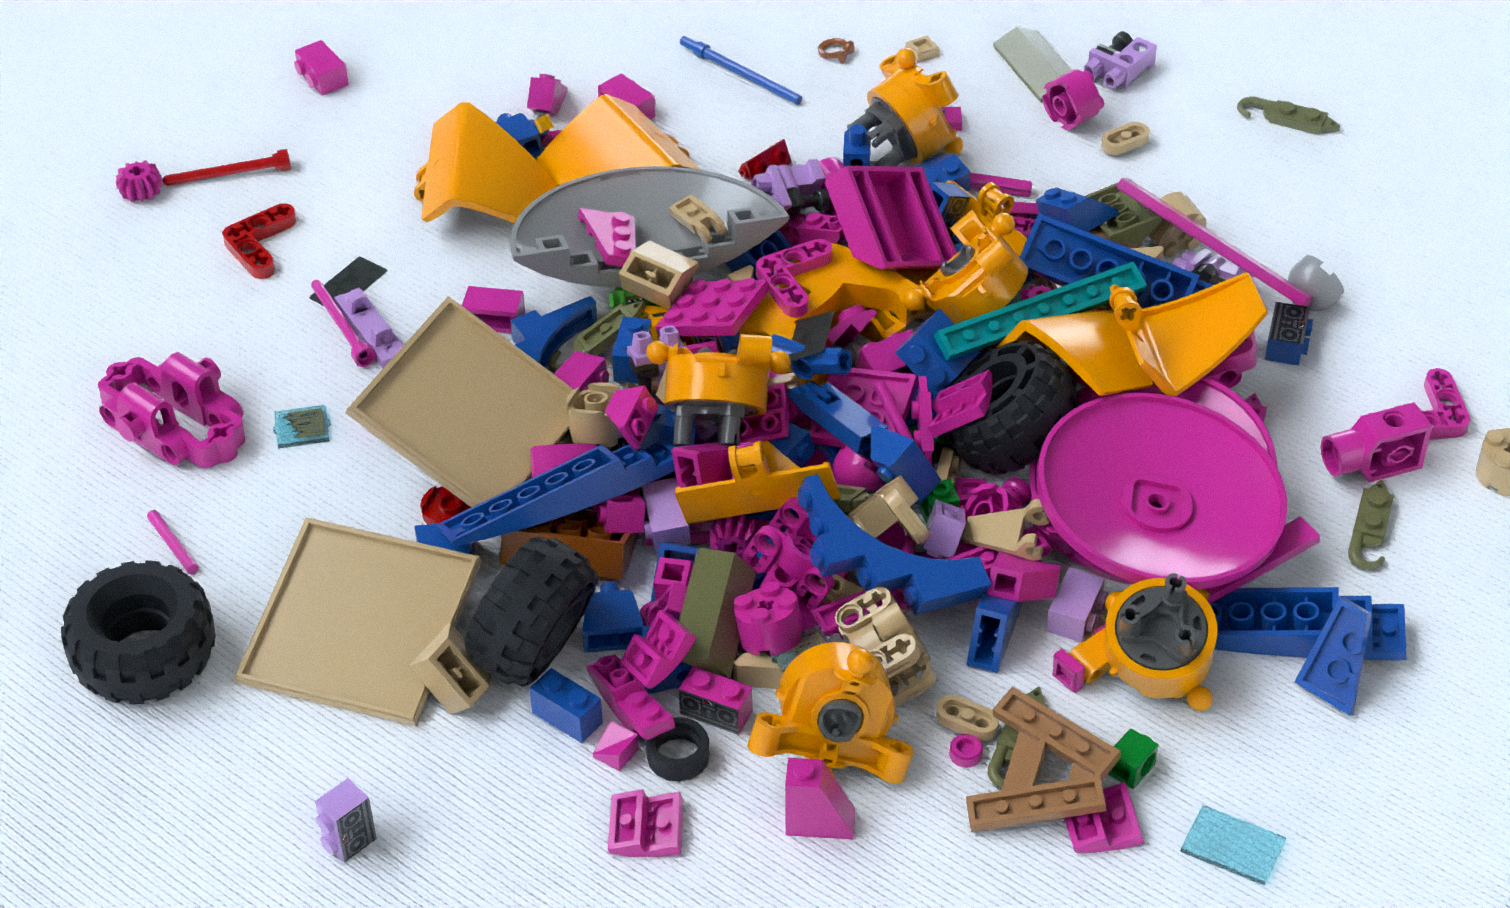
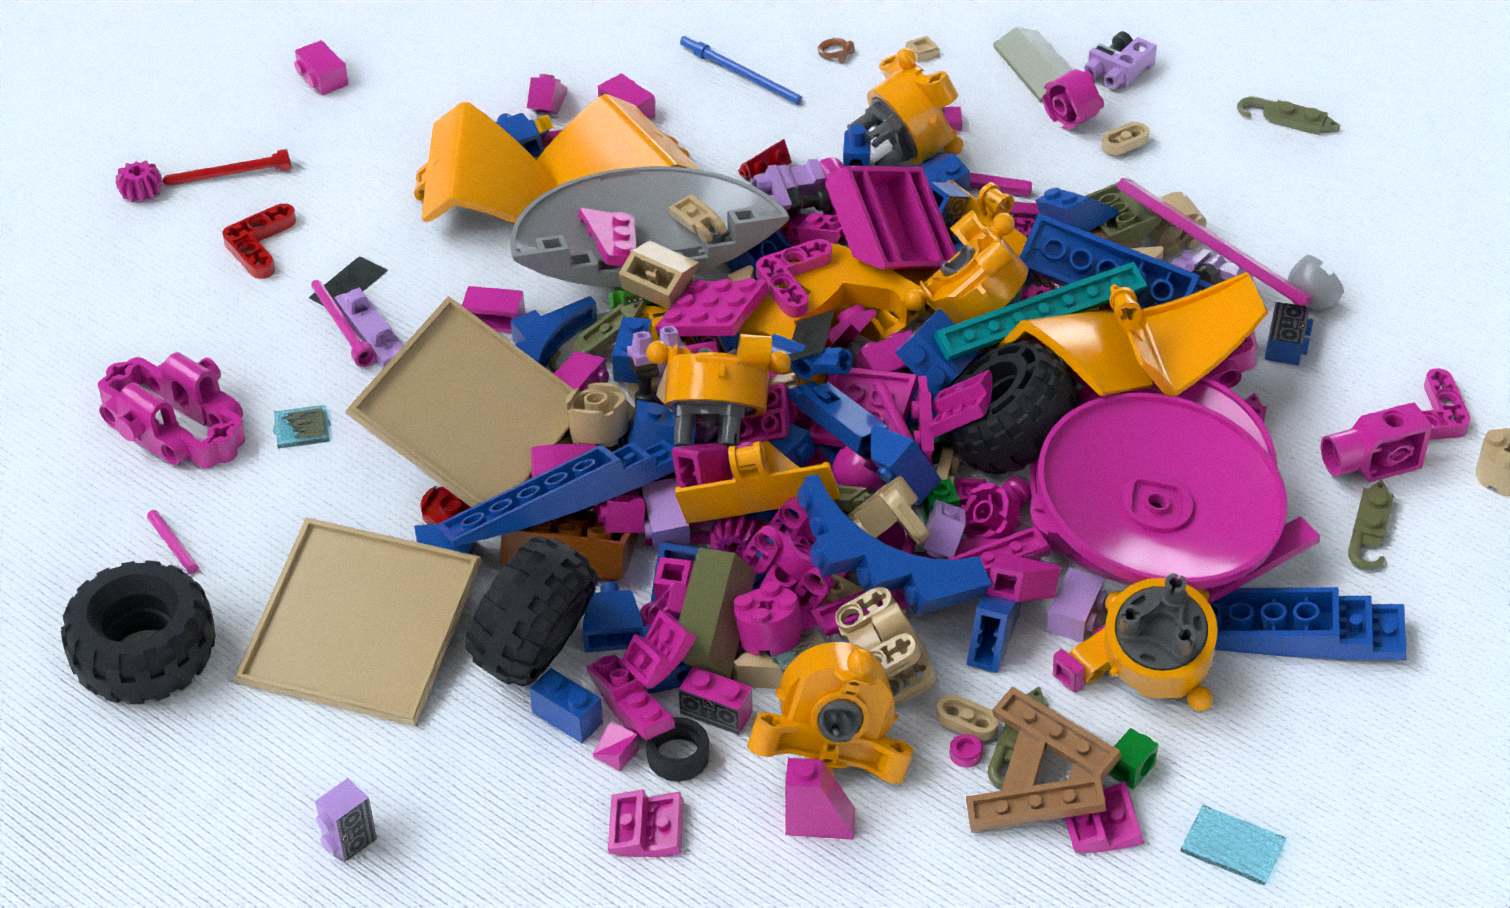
(450, 672): tan slope -> none
(632, 413): dark pink slope -> none
(1005, 529): tan flag -> none
(1338, 656): blue wing -> none

